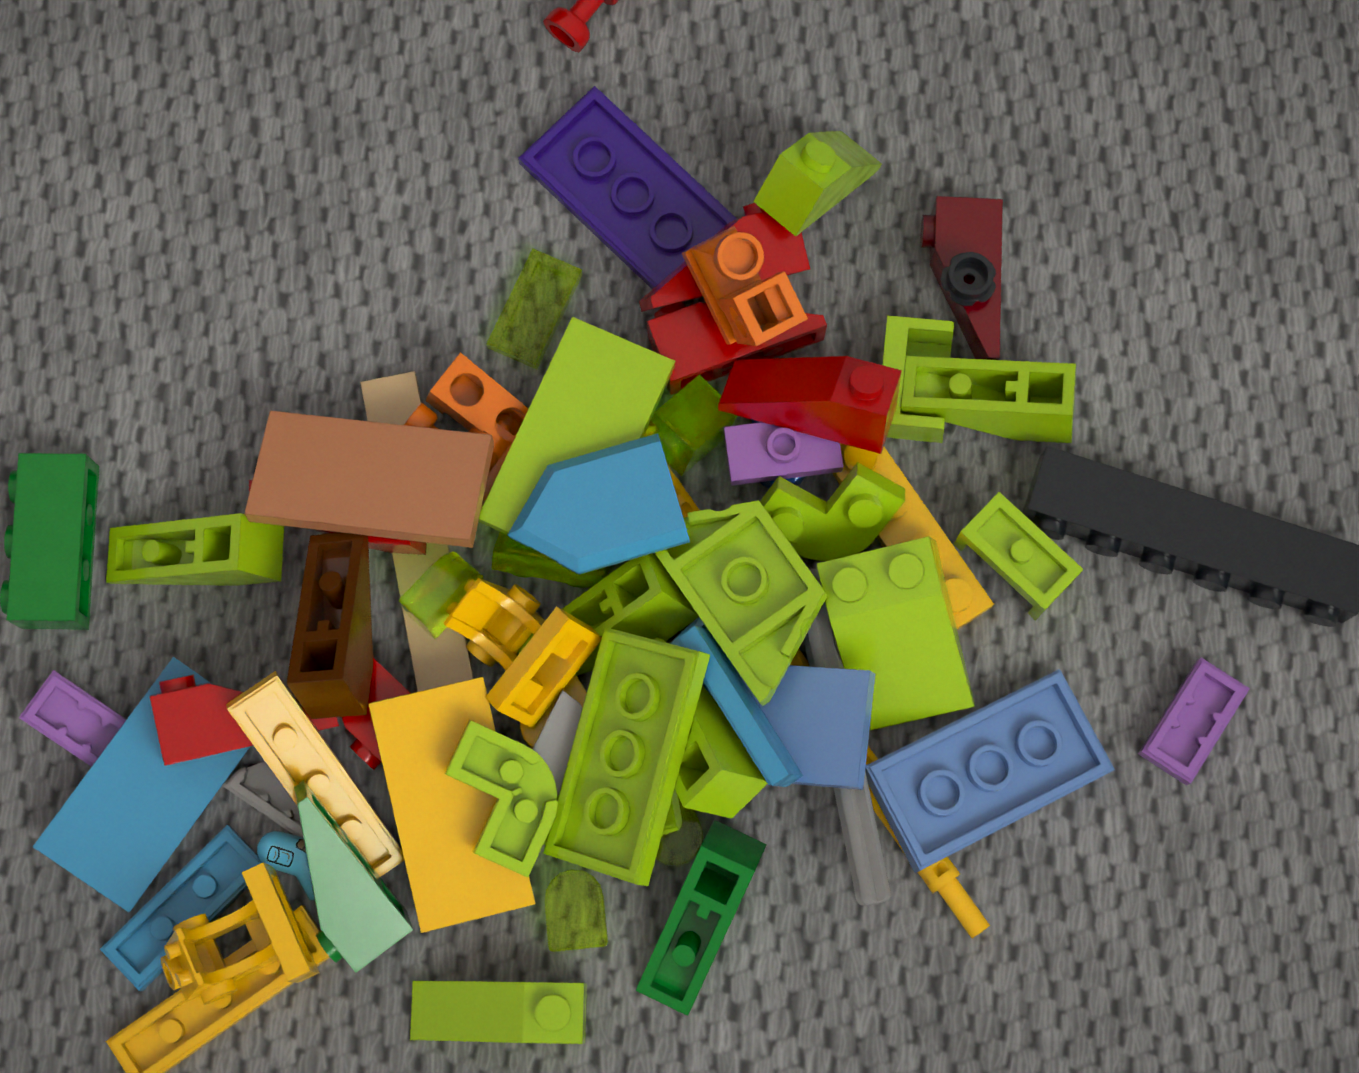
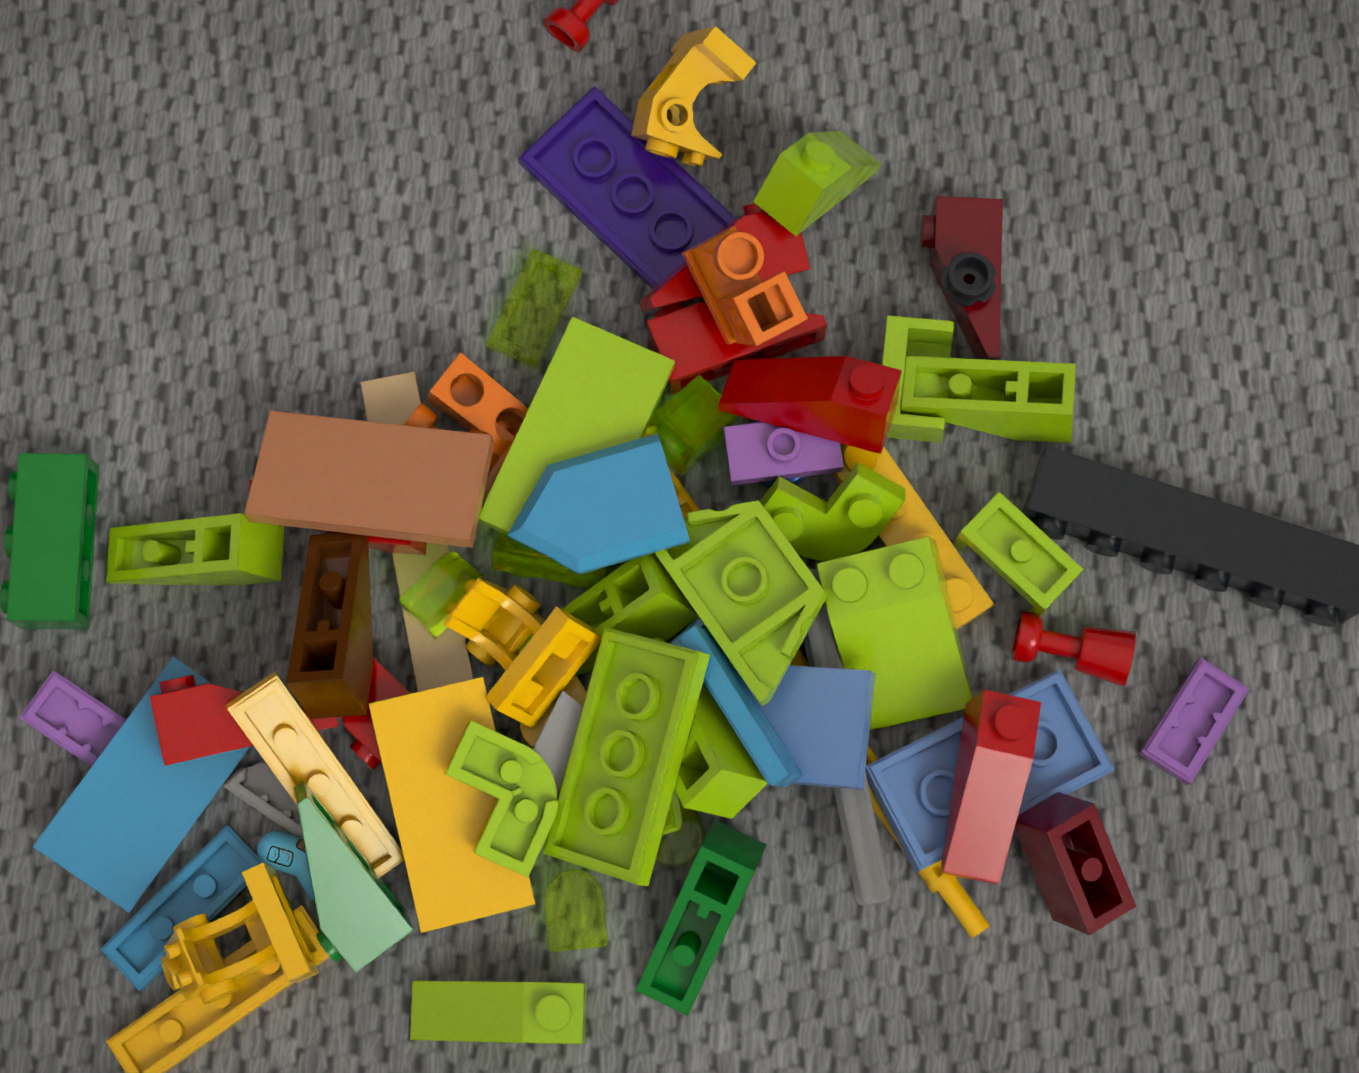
(698, 60): none -> yellow tile
(989, 784): none -> slope
(1074, 863): none -> dark red brick
(1096, 651): none -> red piece

